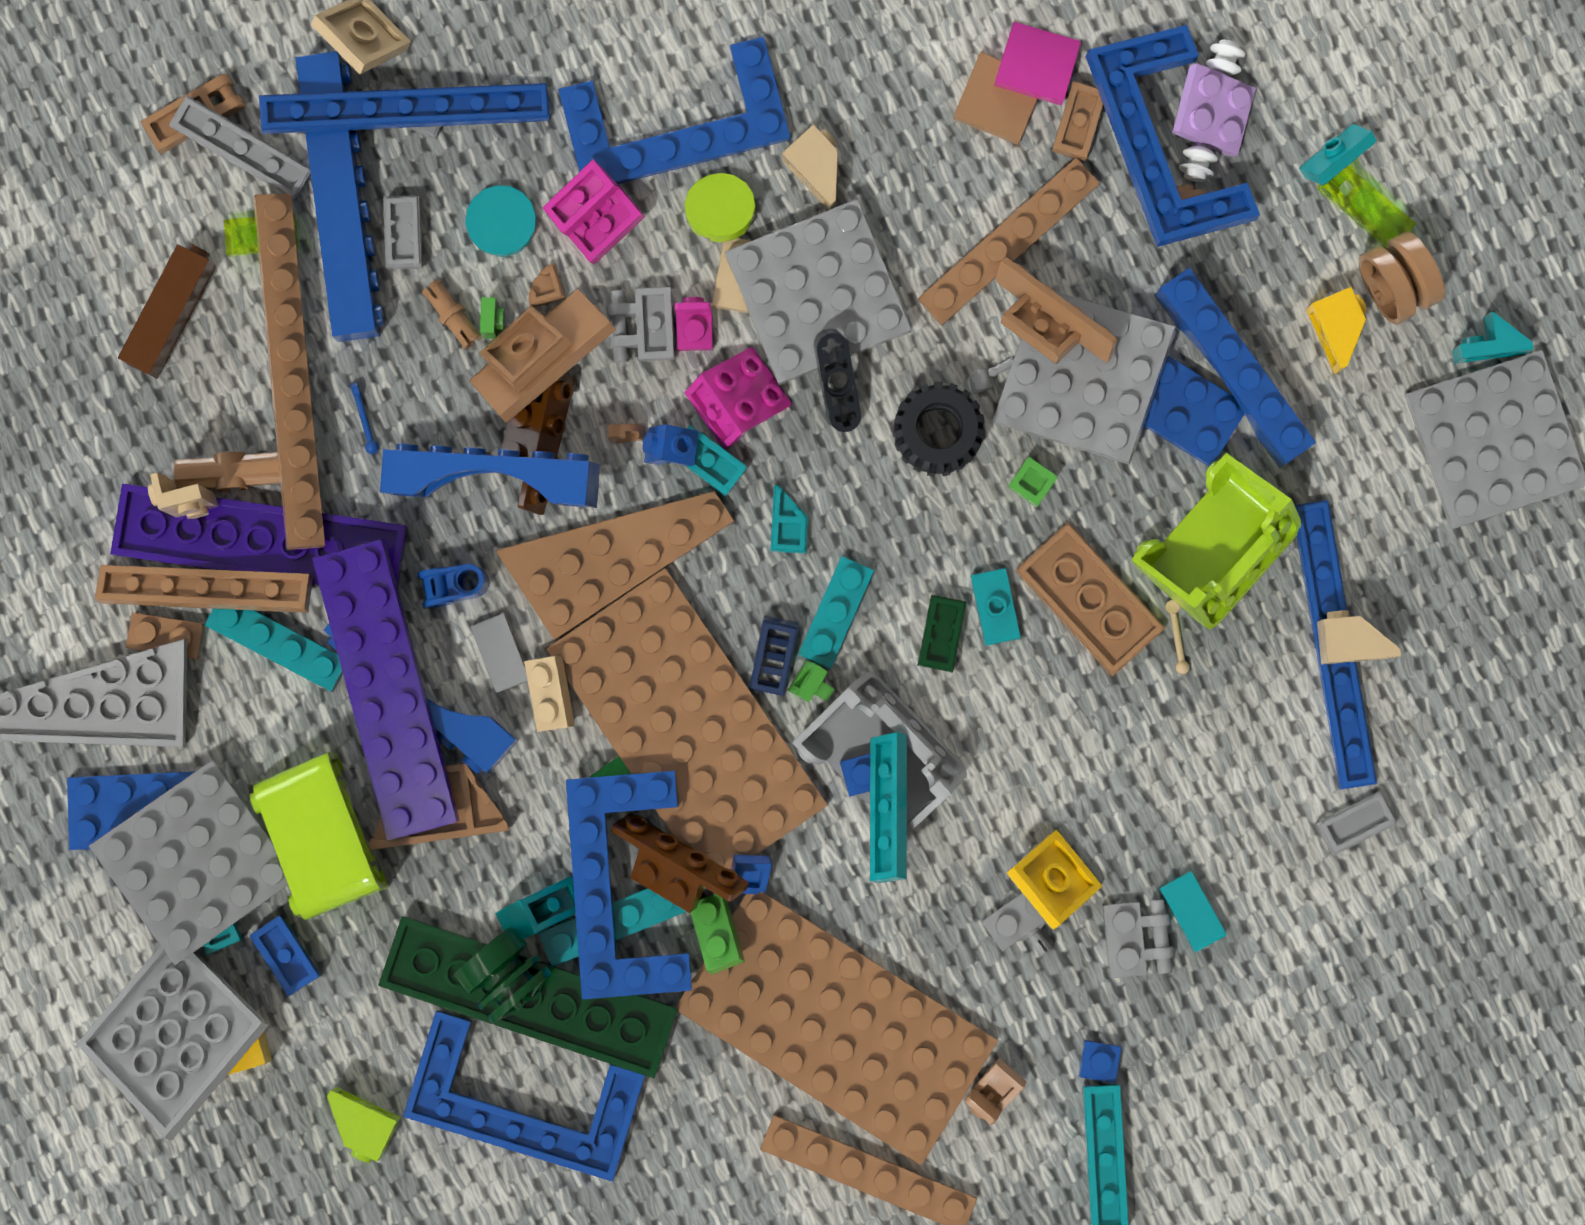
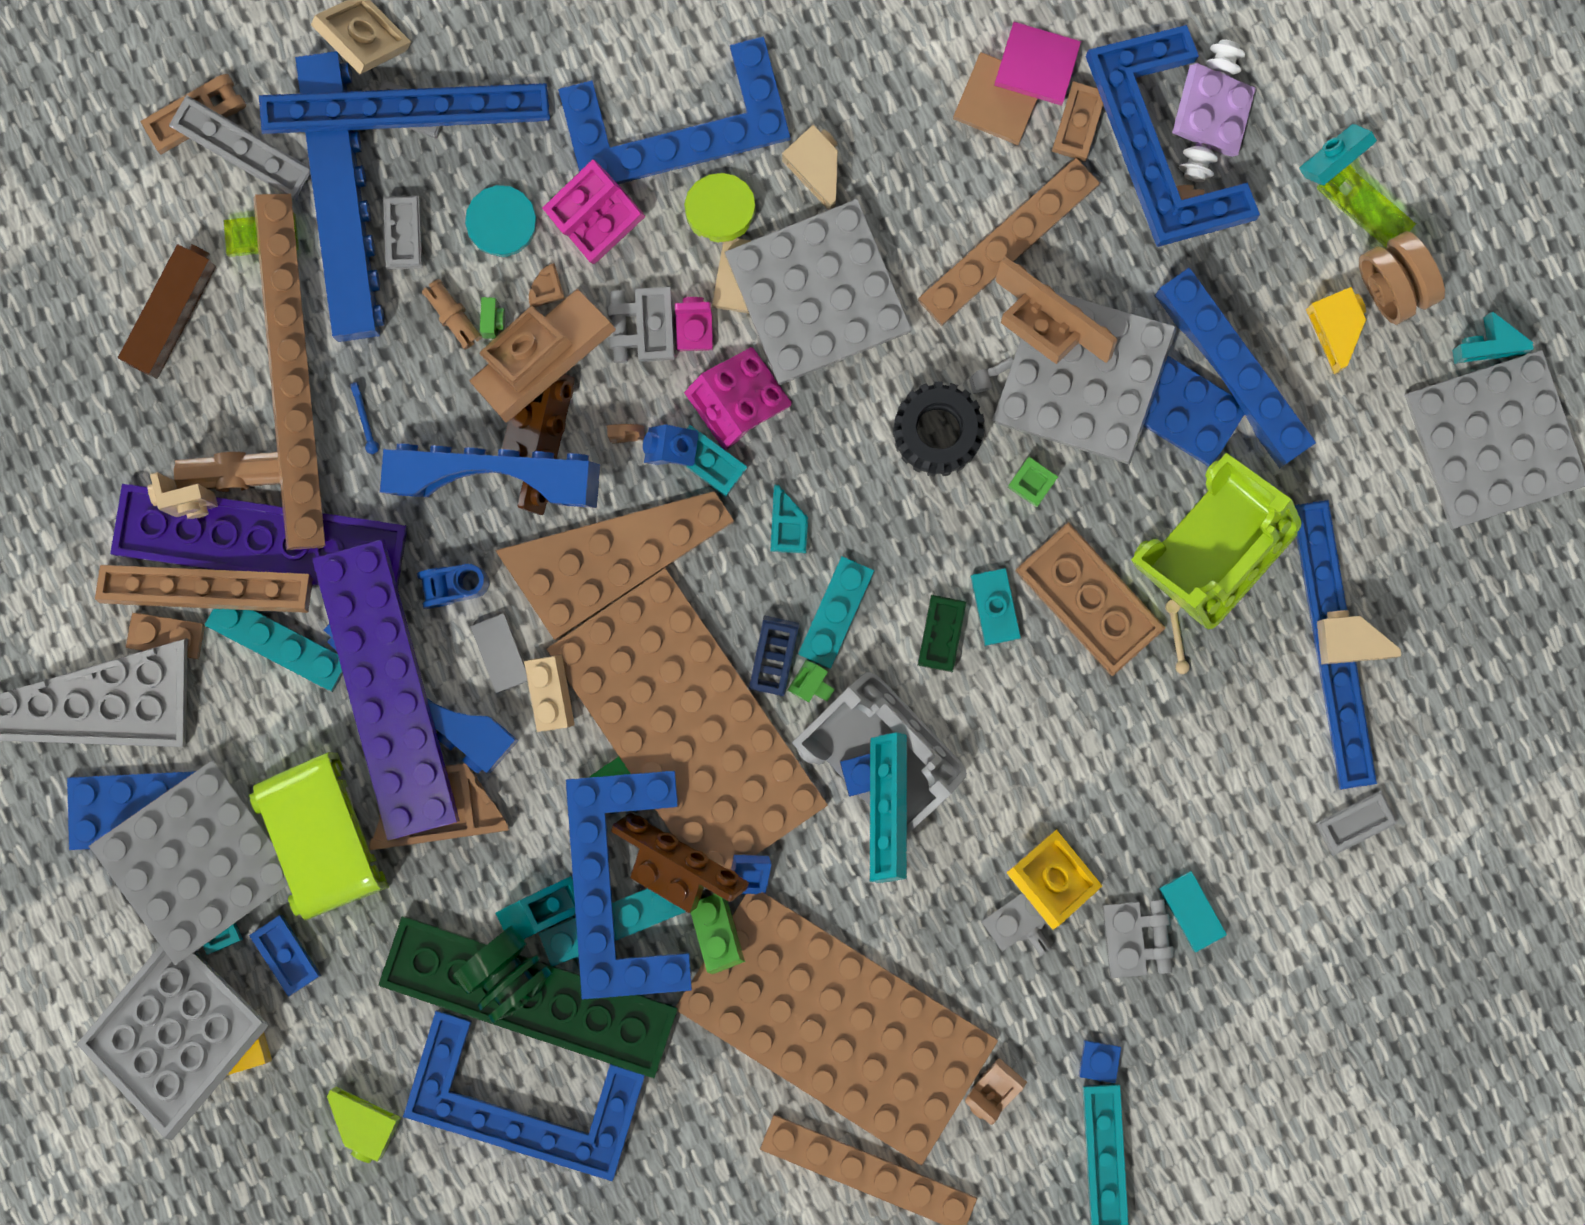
(841, 353): black beam -> none

